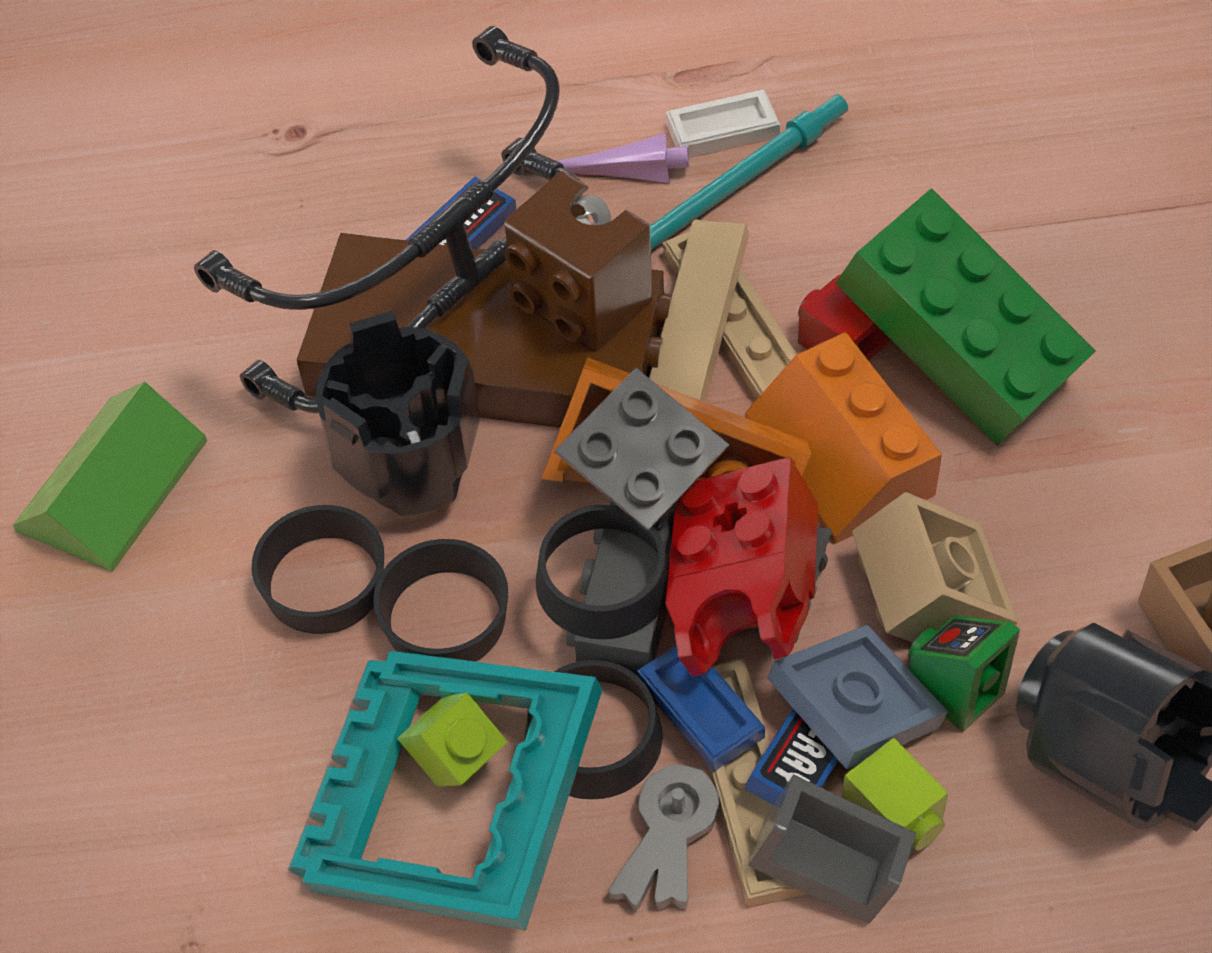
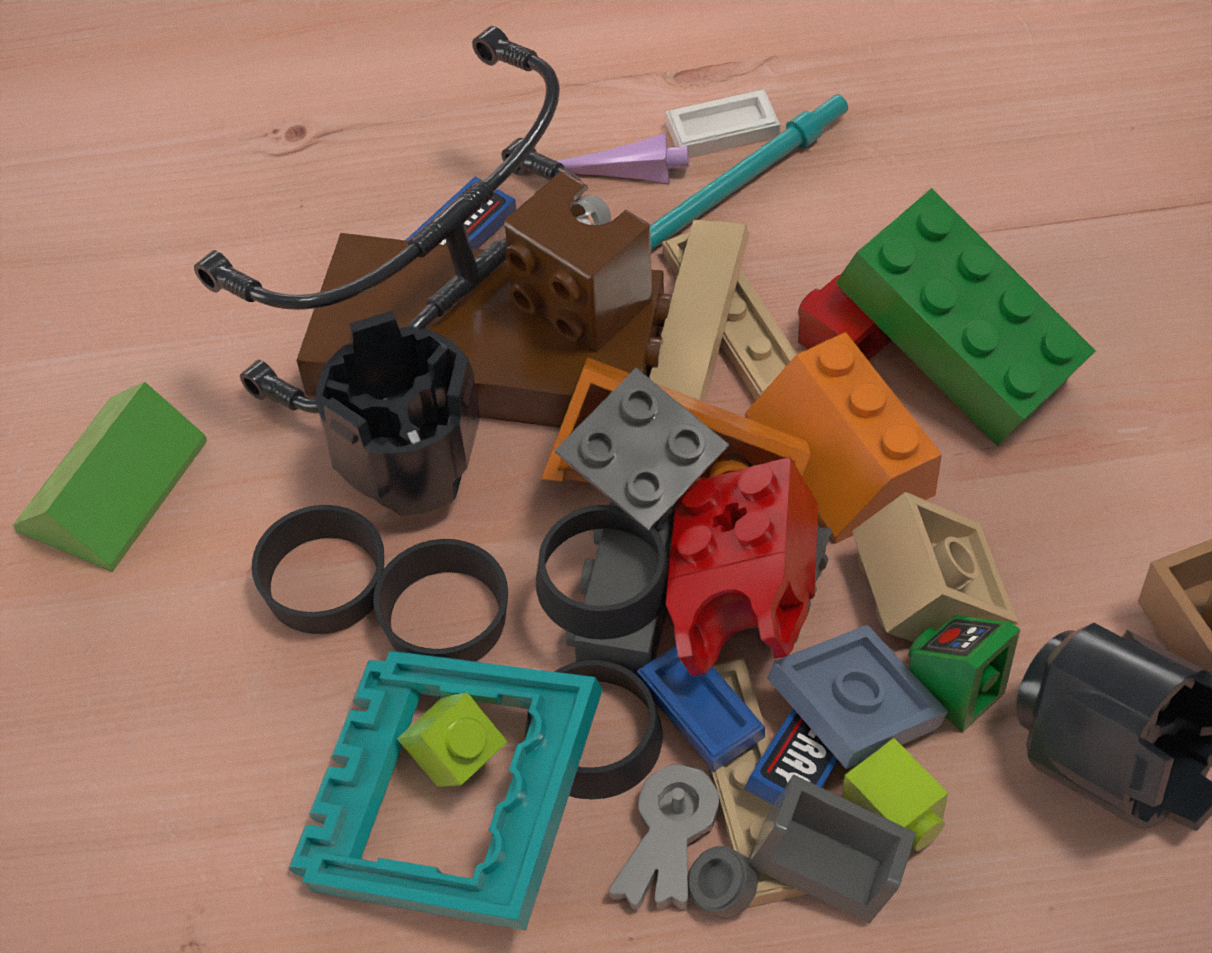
(722, 882): none -> dark grey tile

